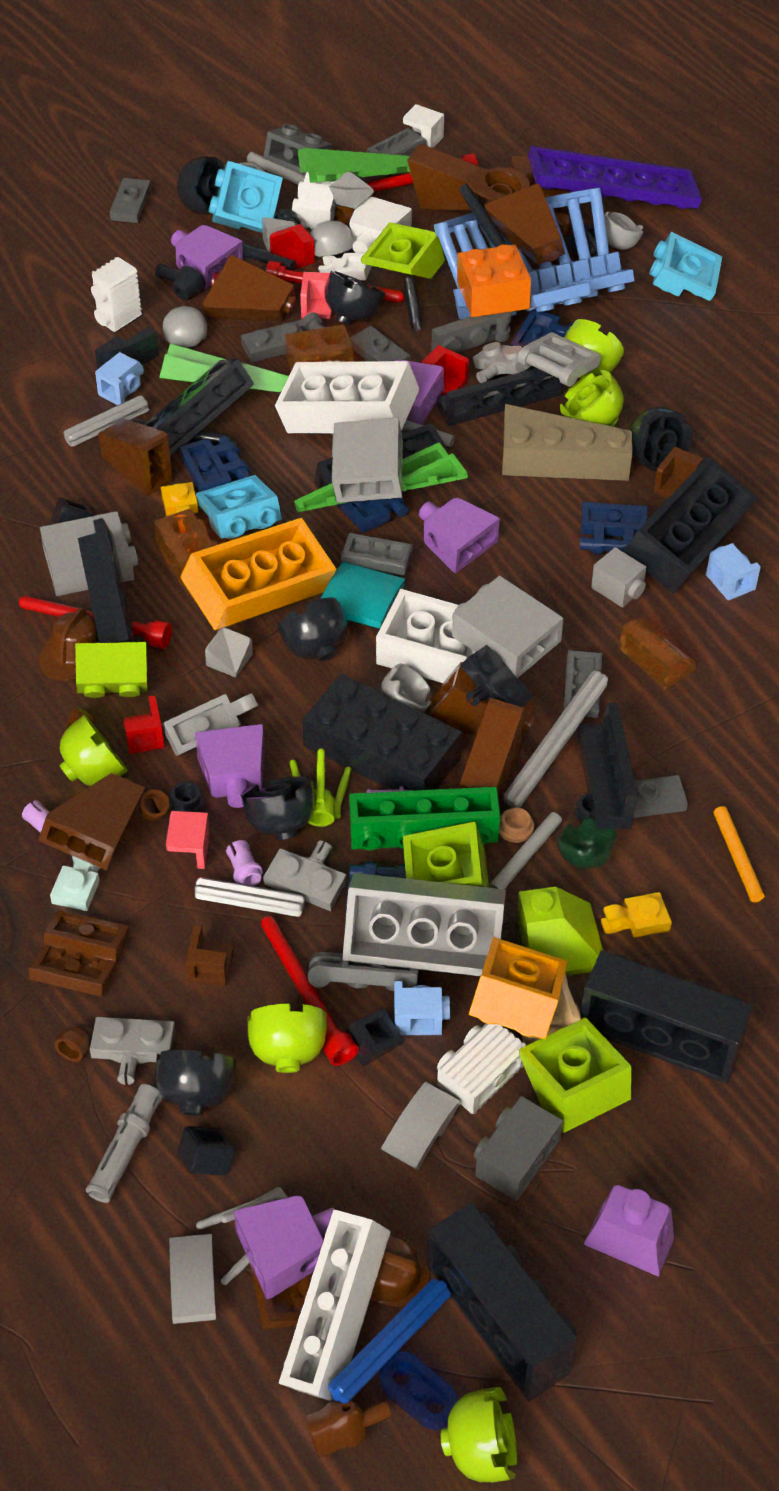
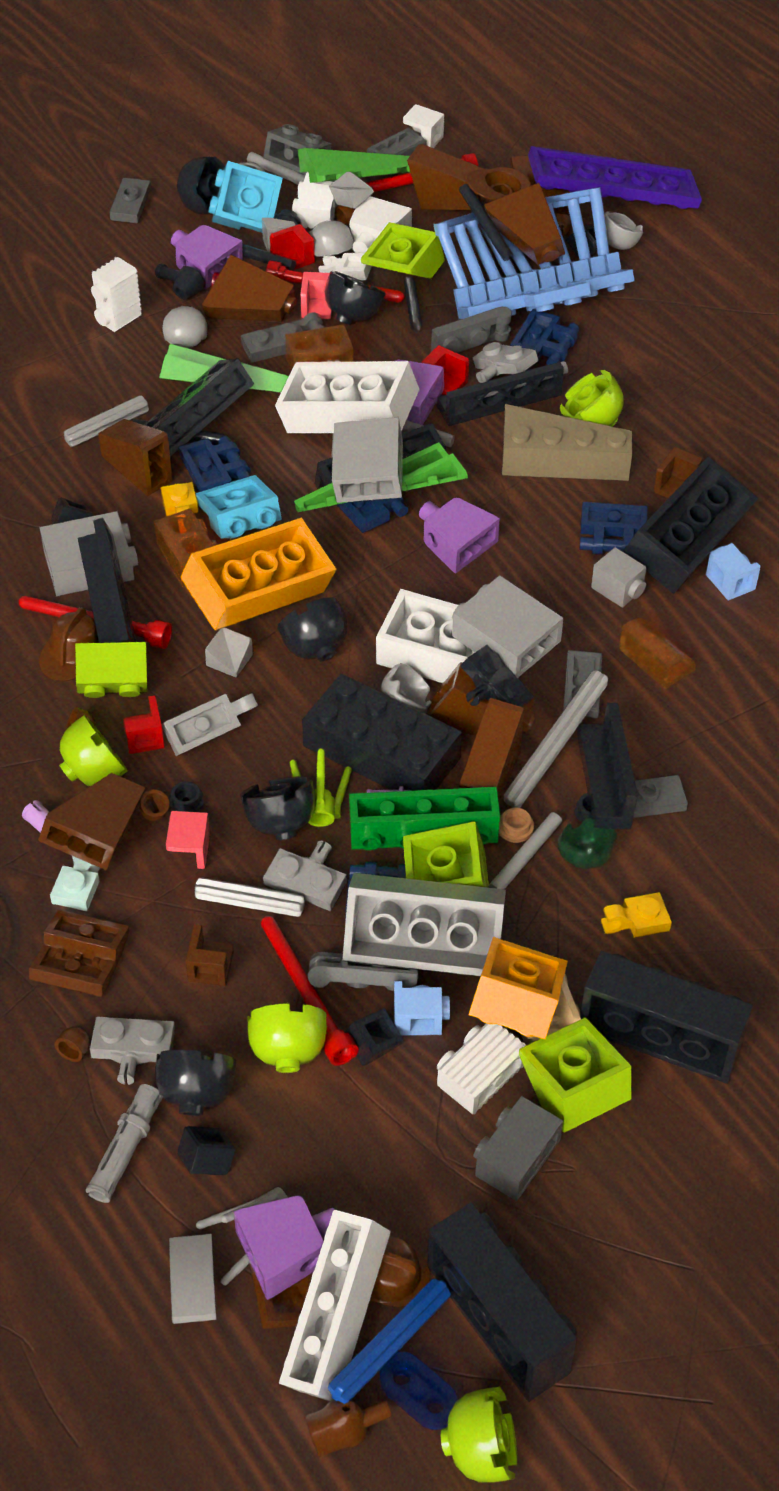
(118, 378): light blue brick -> none
(140, 347): black slope -> none
(231, 760): medium lavender torso -> none
(245, 868): lavender pin -> none
(364, 593): teal slope -> none
(376, 347): dark grey plate -> none
(377, 553): dark grey plate -> none
(420, 1125): light grey slope -> none
(493, 280): orange brick -> none
(559, 358): light grey plate -> none
(560, 927): lime slope -> none
(587, 335): lime cylinder -> none
(633, 1229): medium lavender torso -> none
(657, 433): black cylinder -> none
(685, 266): medium azure plate -> none
(738, 854): light orange bar -> none

